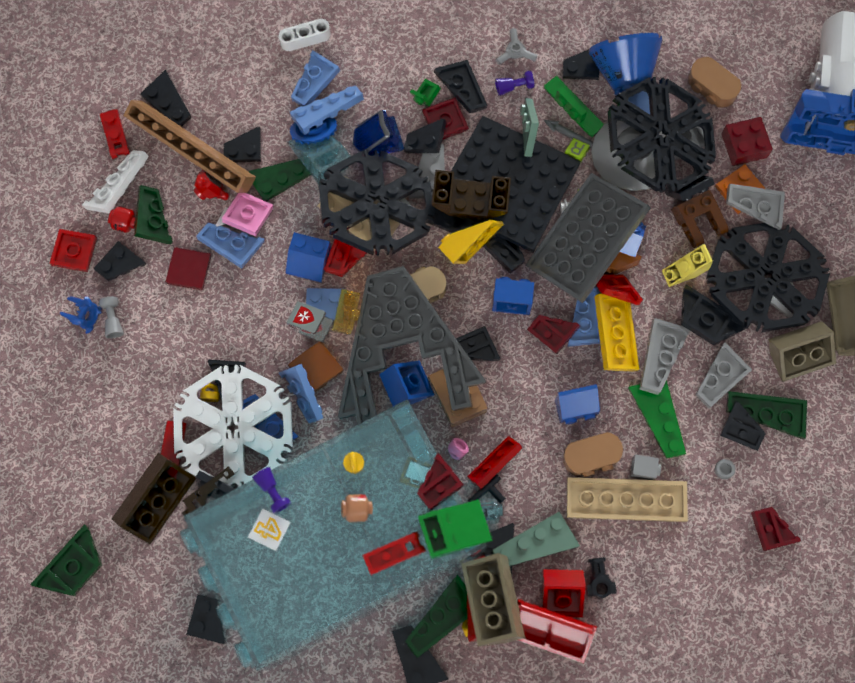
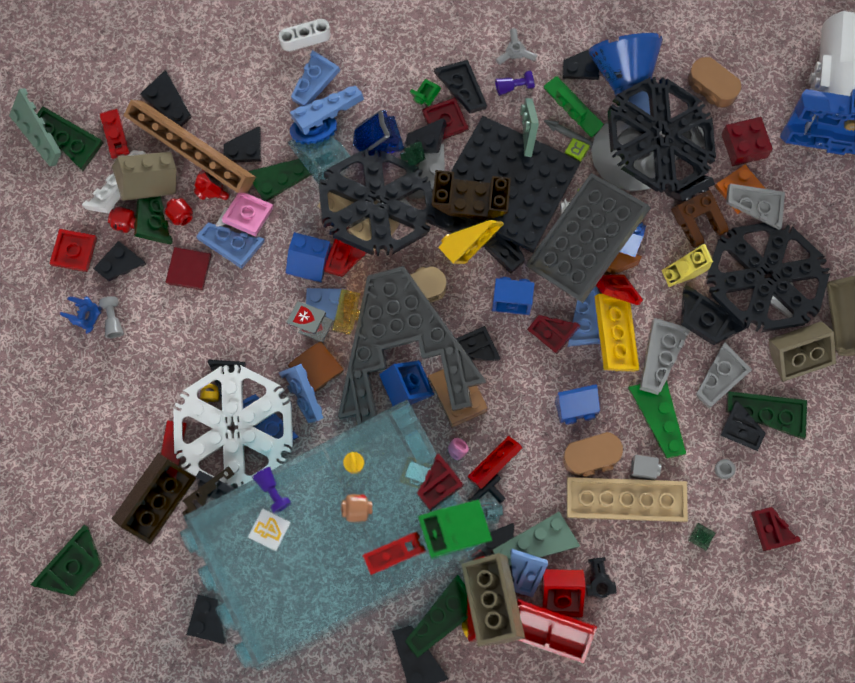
(34, 128): none -> sand green wing
(72, 140): none -> dark green wing
(145, 175): none -> dark tan slope
(179, 211): none -> red head
(413, 153): none -> clear green tile
(526, 572): none -> medium blue wing
(701, 536): none -> clear green tile

